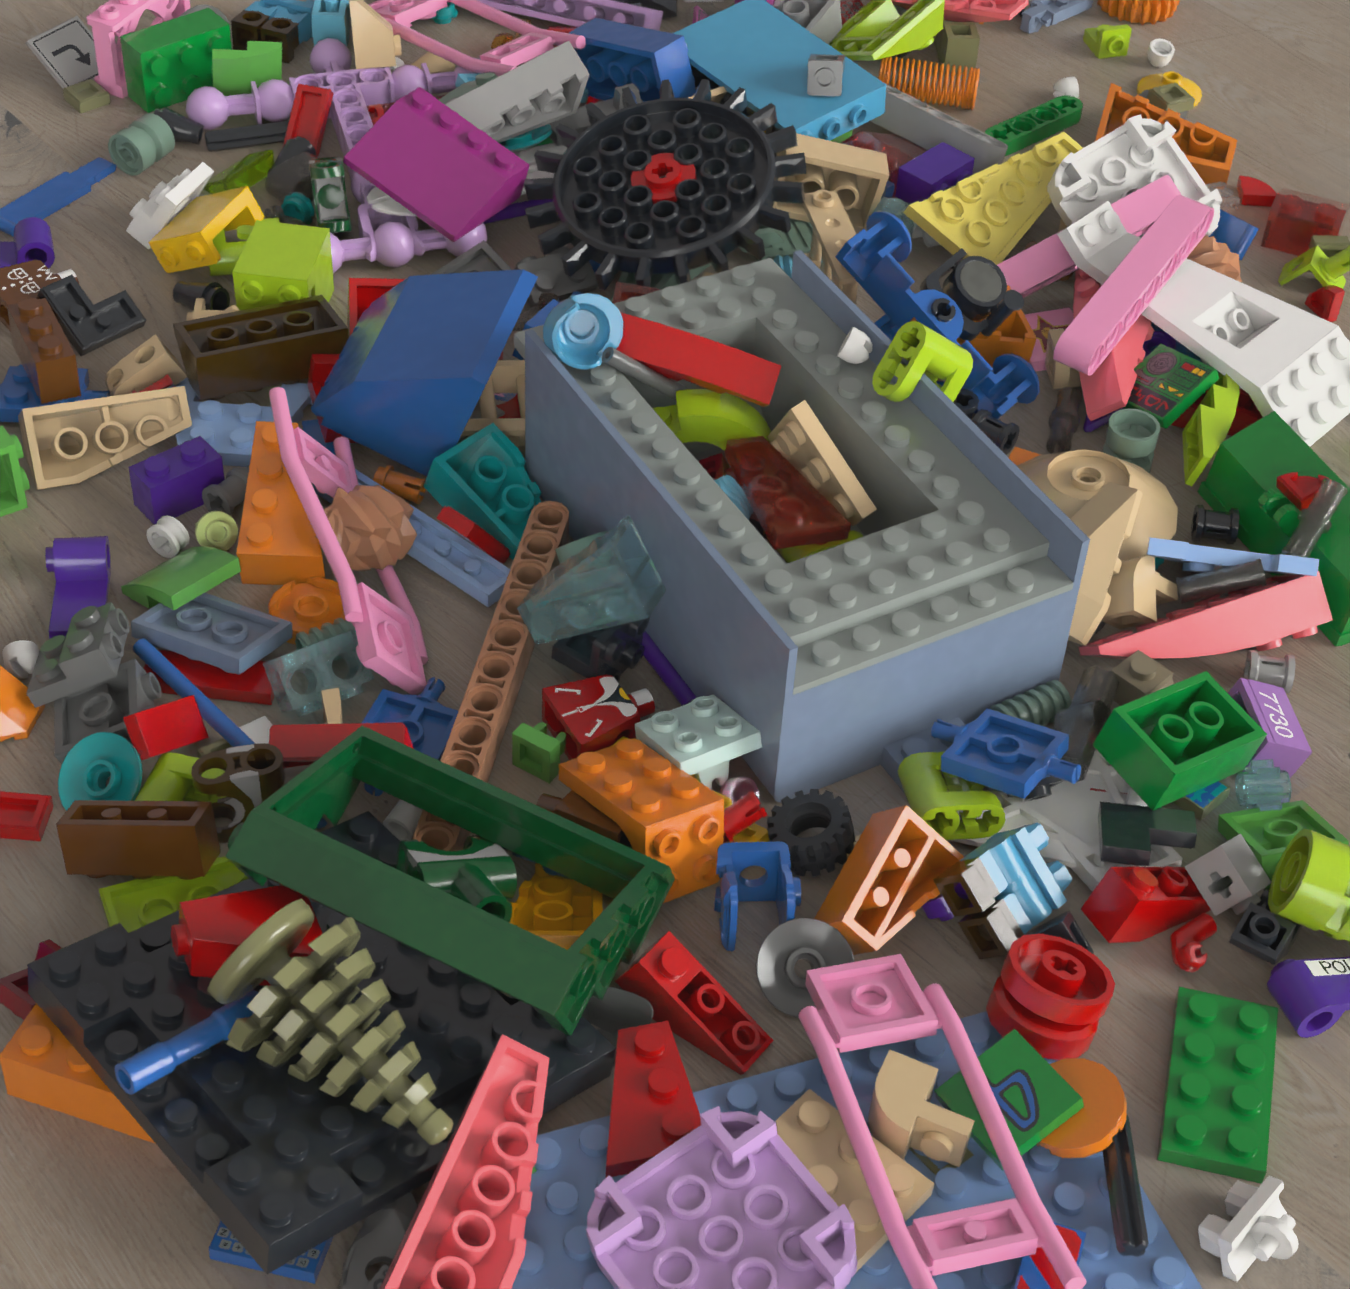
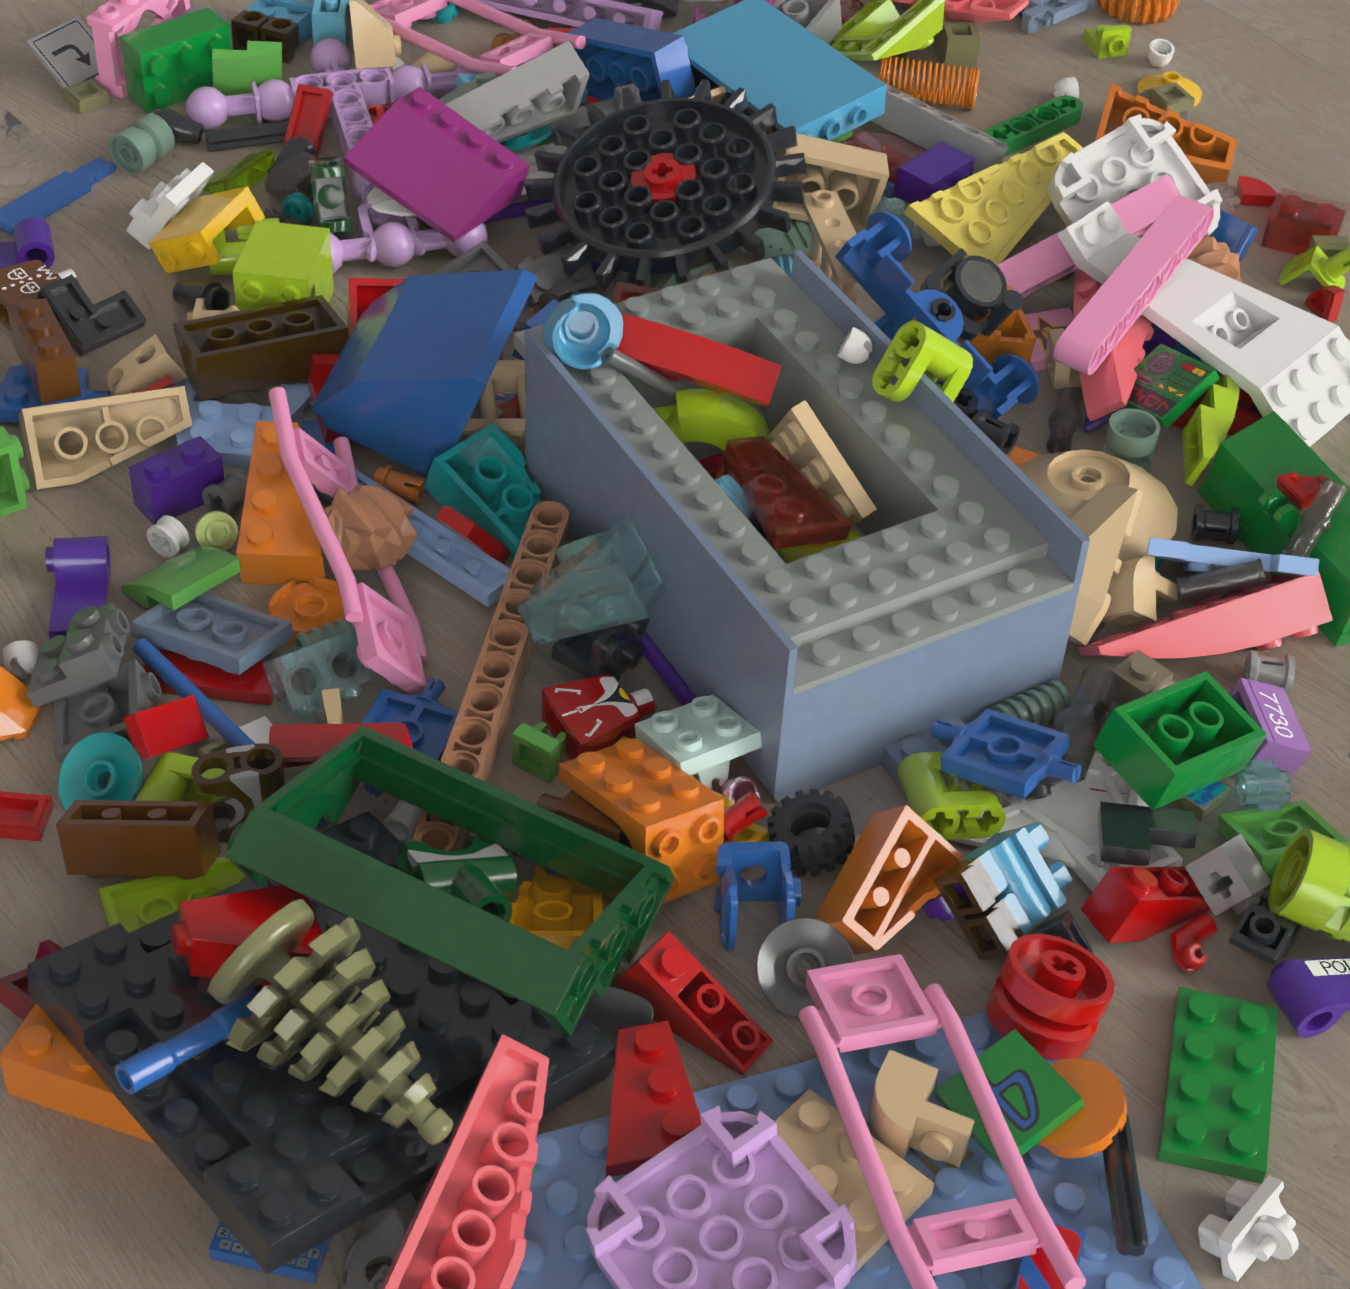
(825, 75): bracket -> none

